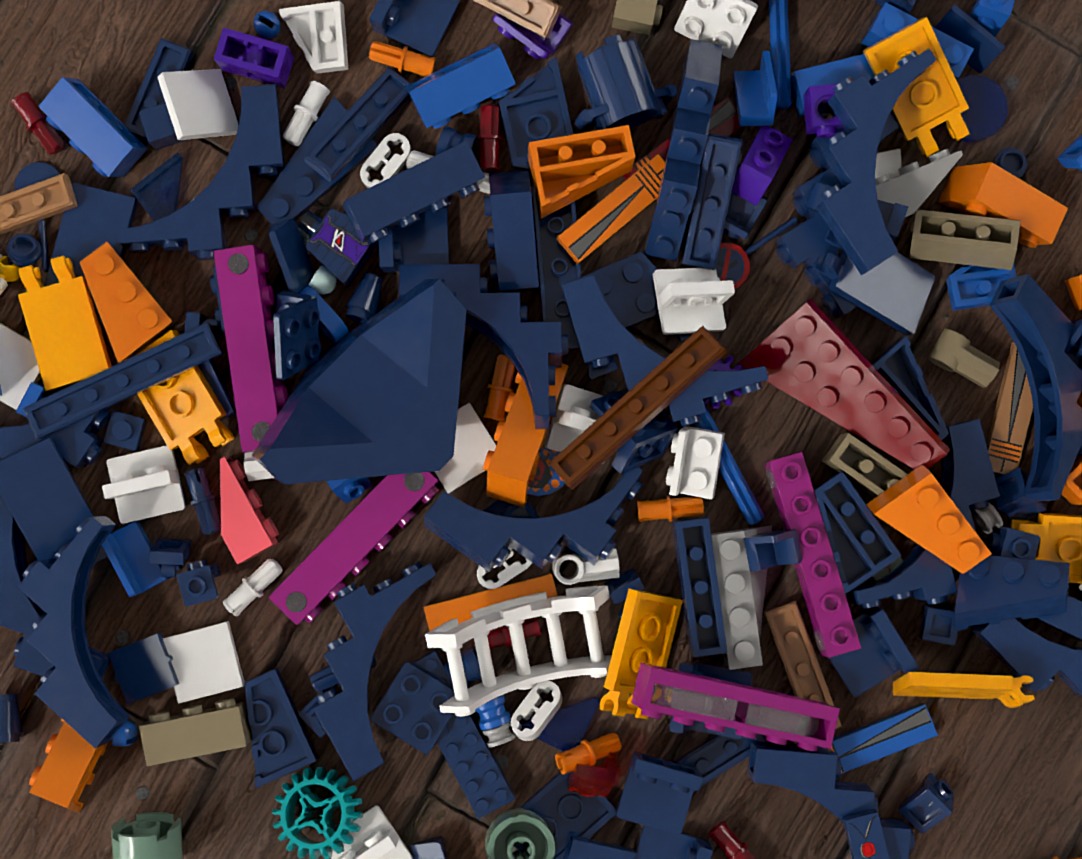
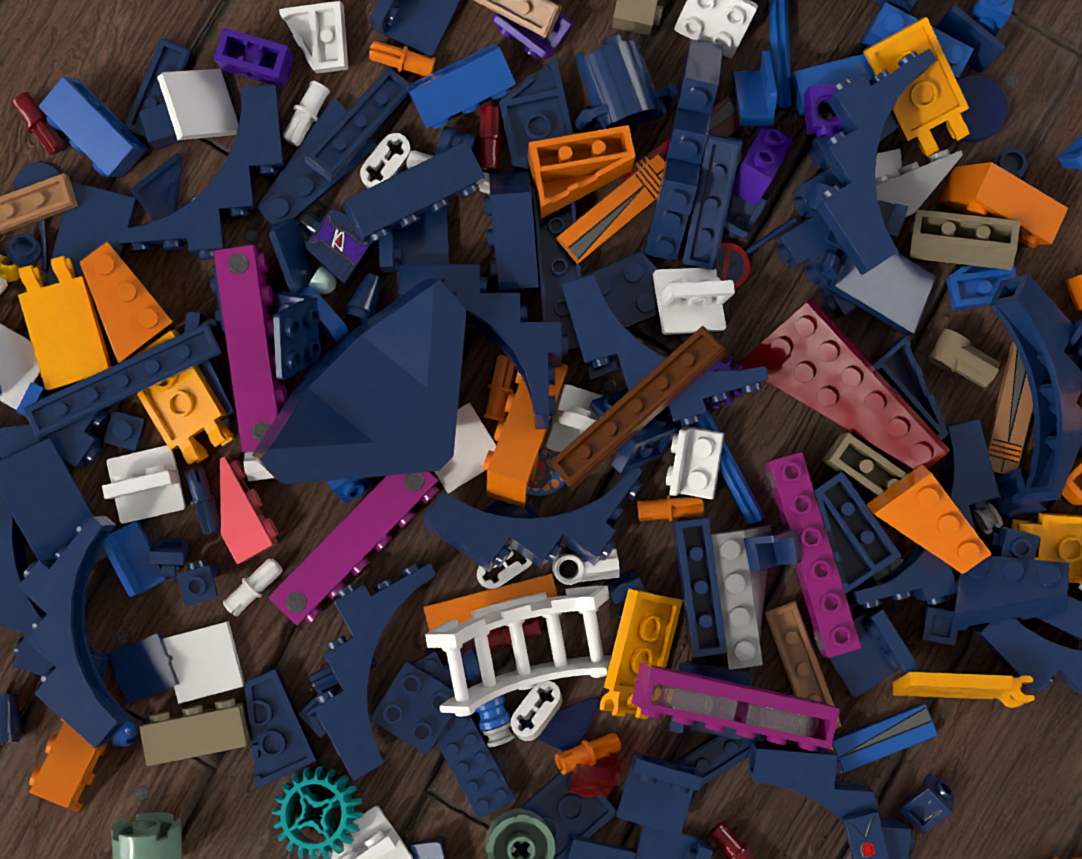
(263, 30): blue hinge -> none

